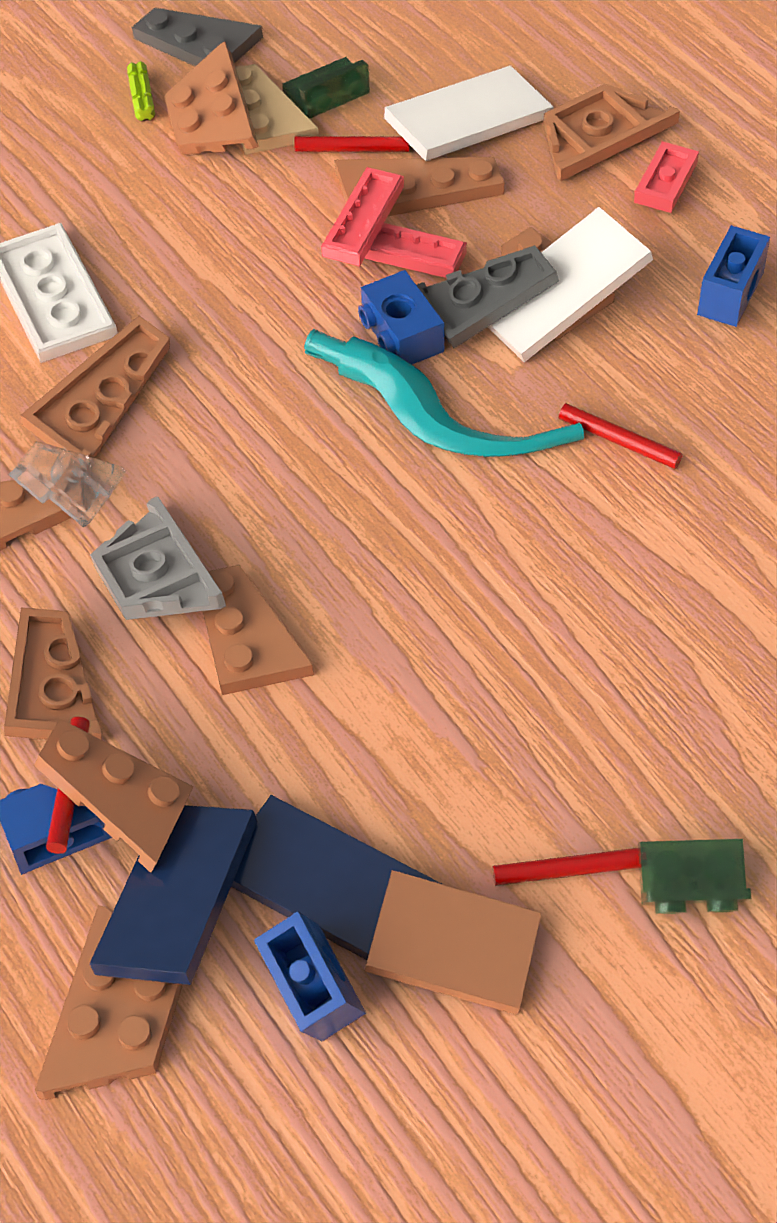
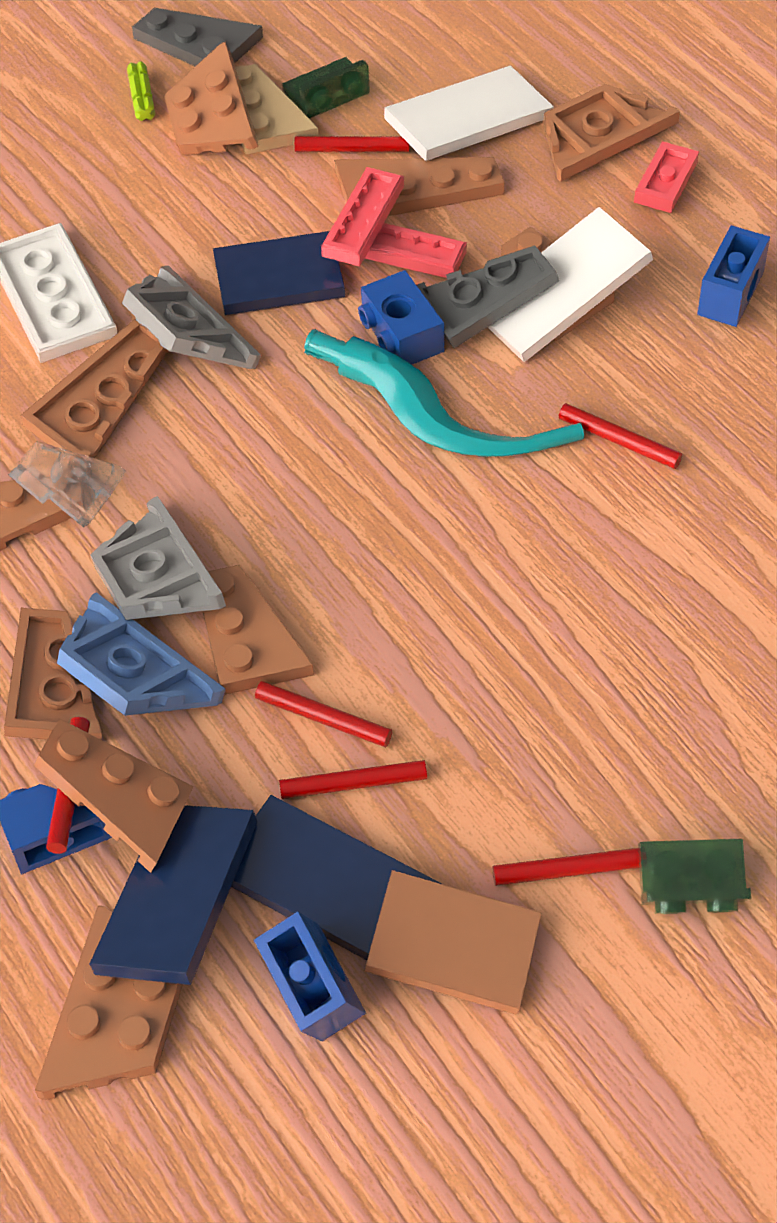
(132, 665): none -> medium blue wing
(186, 321): none -> light grey wing
(276, 273): none -> dark blue tile
(323, 714): none -> red bar
(353, 779): none -> red bar

